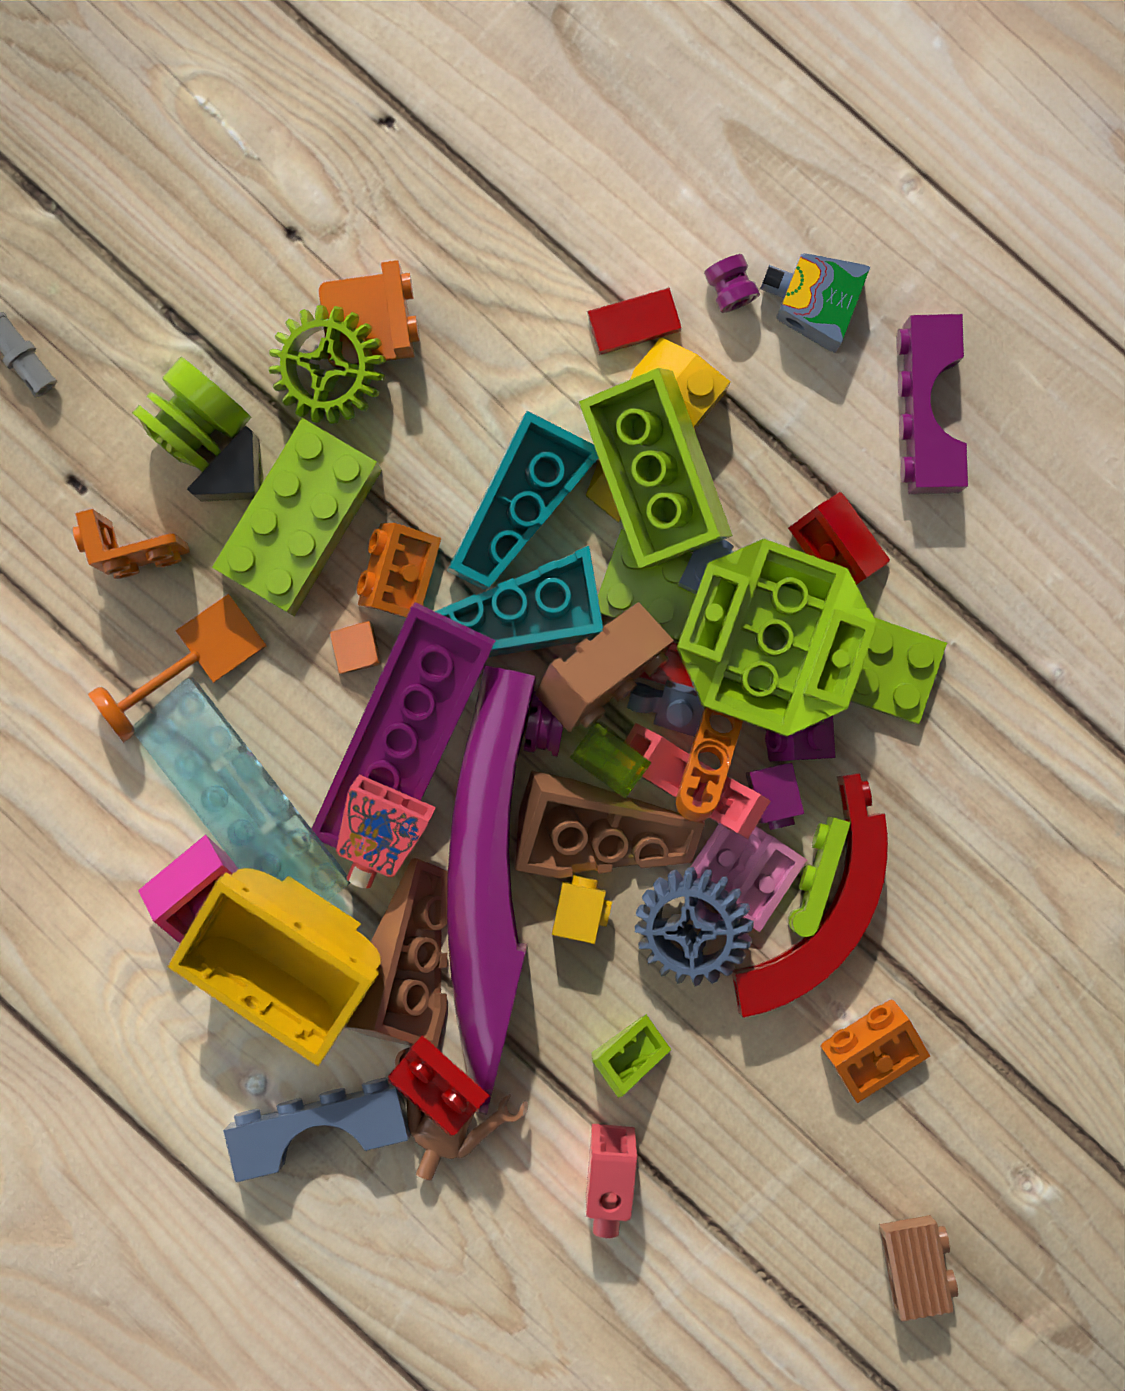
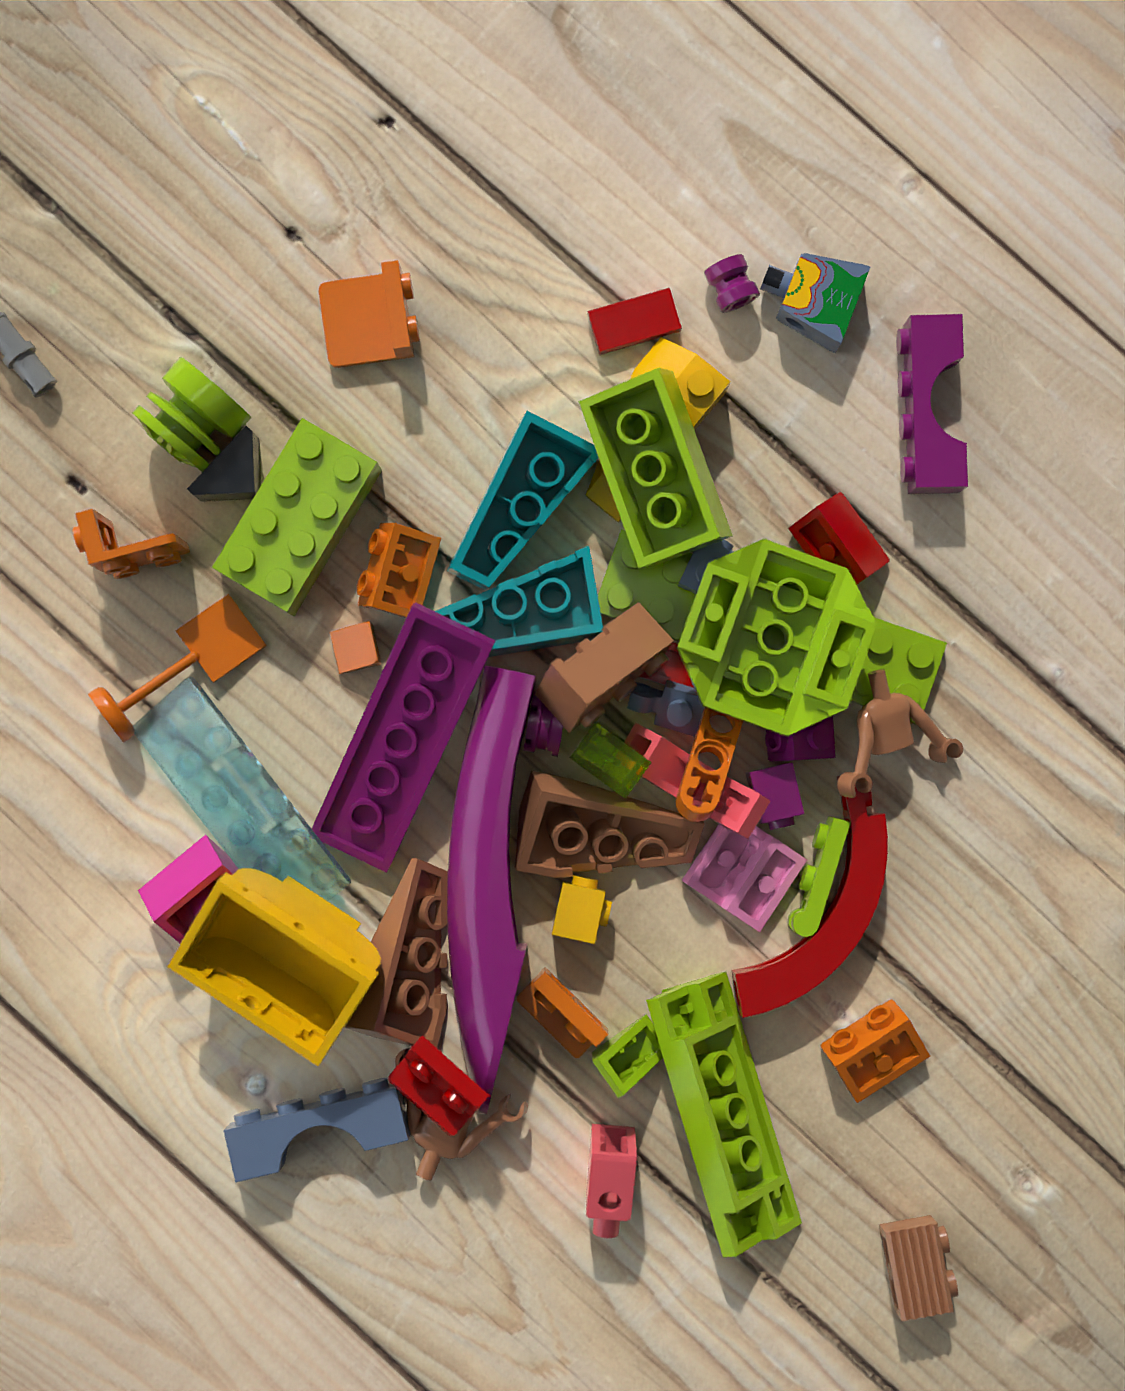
(322, 384): lime gear -> none
(379, 829): torso -> none
(562, 1014): none -> orange bracket
(660, 930): sand blue gear -> none
(724, 1113): none -> lime slope
(887, 728): none -> nougat piece

